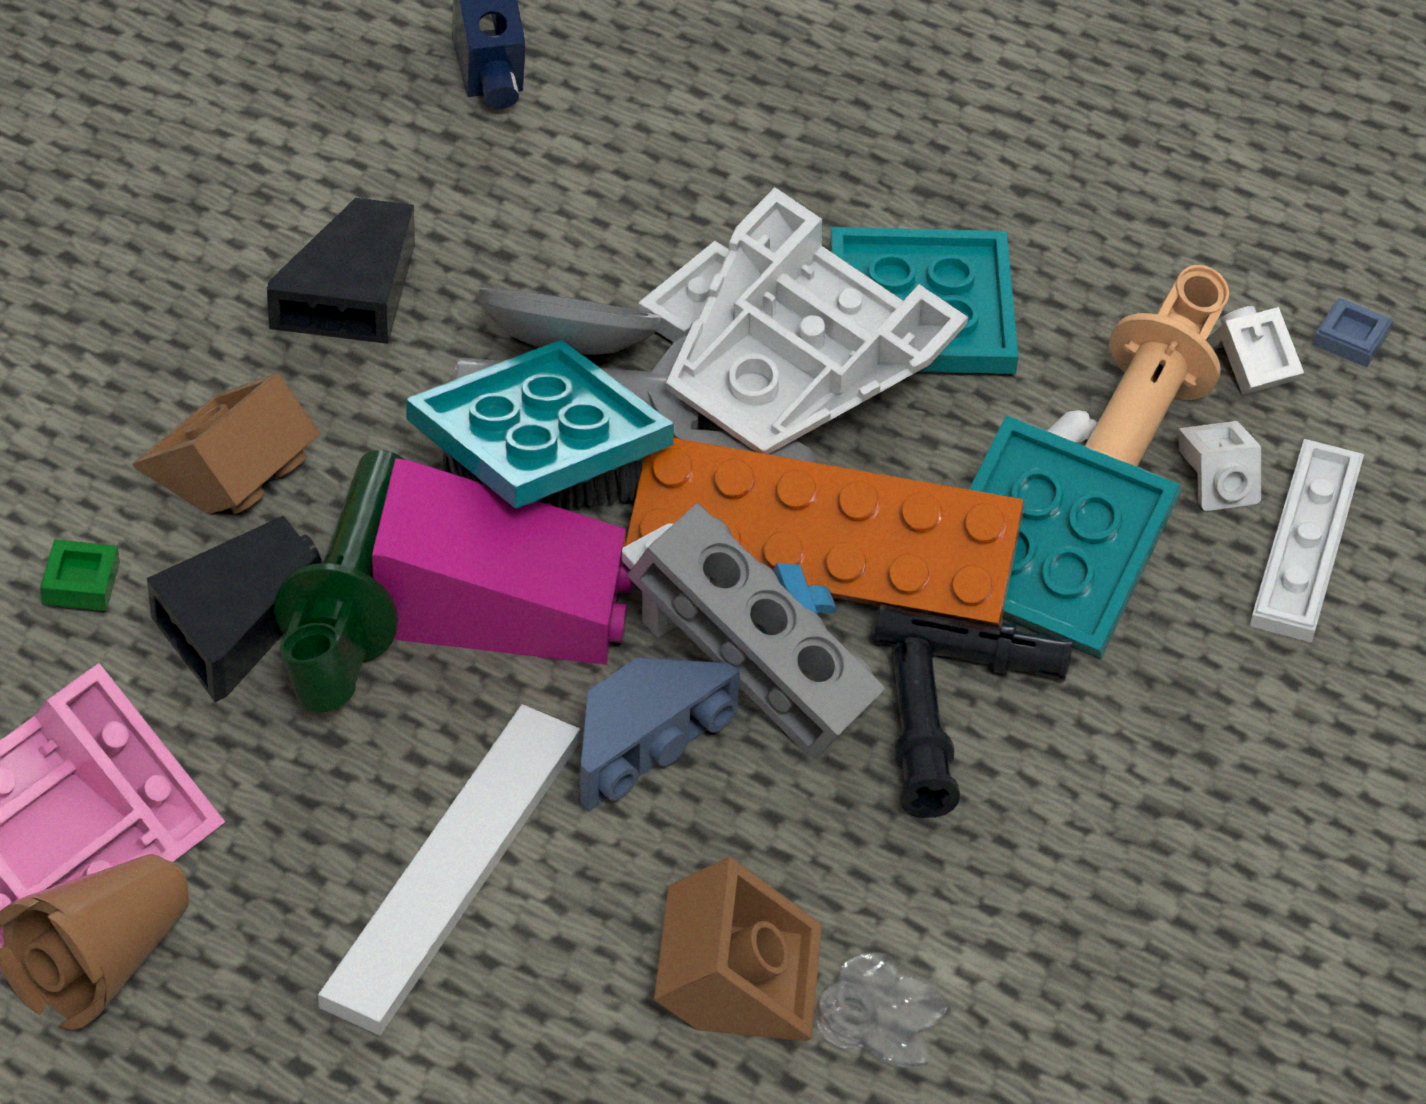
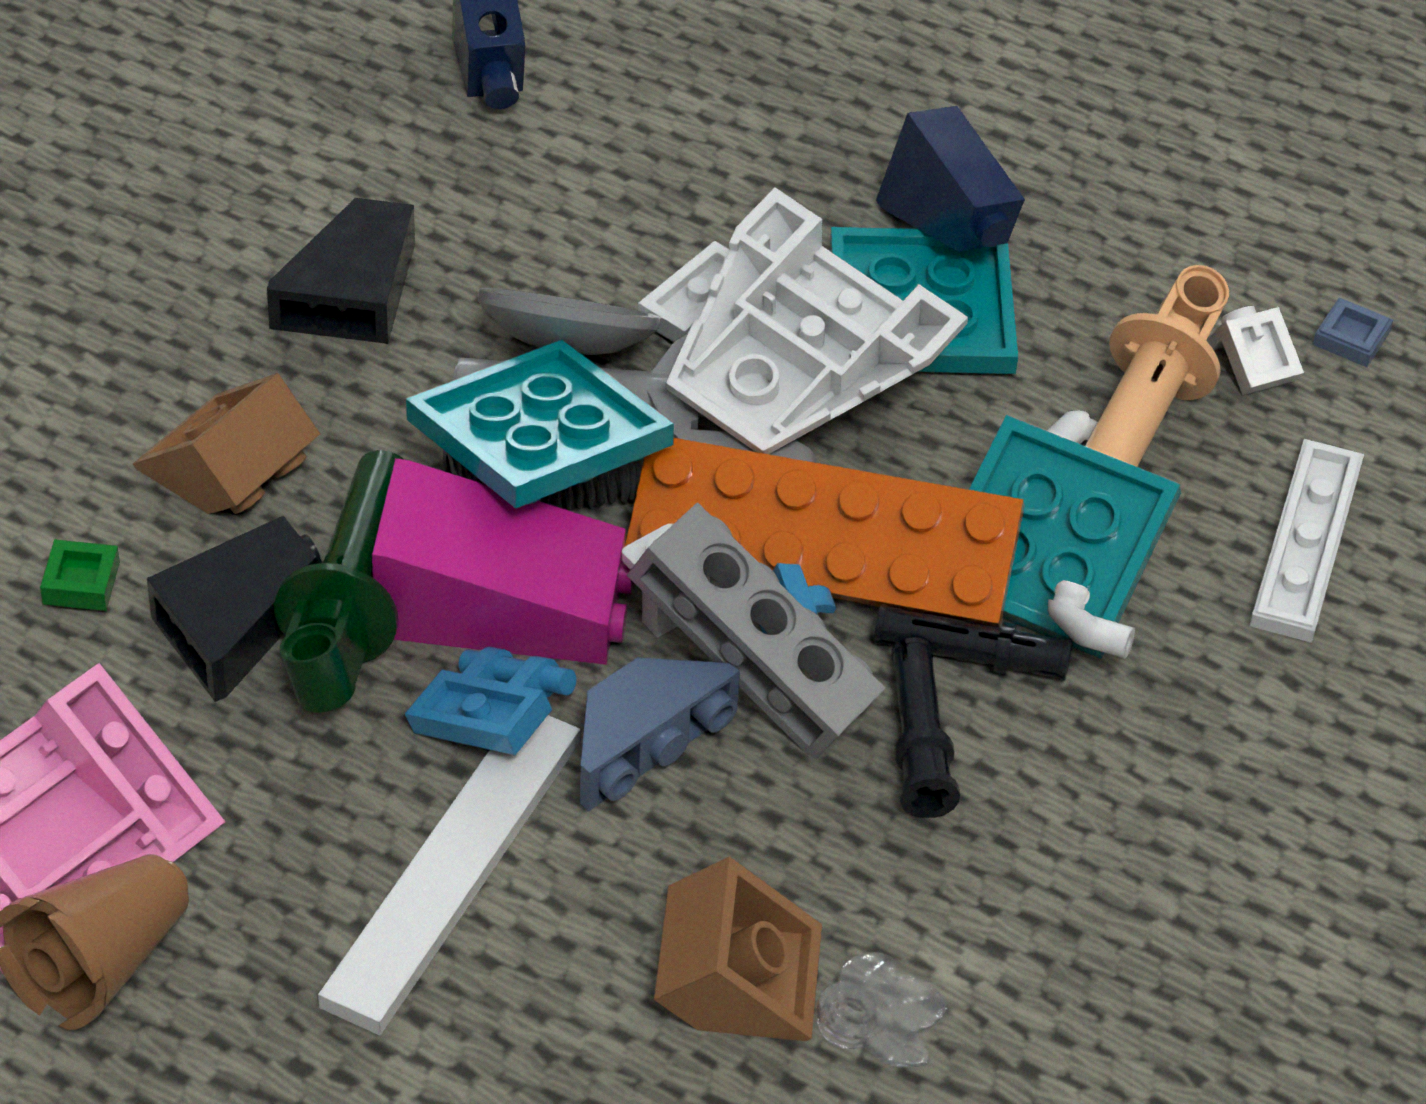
(492, 701): none -> dark azure plate
(949, 182): none -> dark blue slope
(1083, 627): none -> white arm
(1225, 464): white bracket -> none

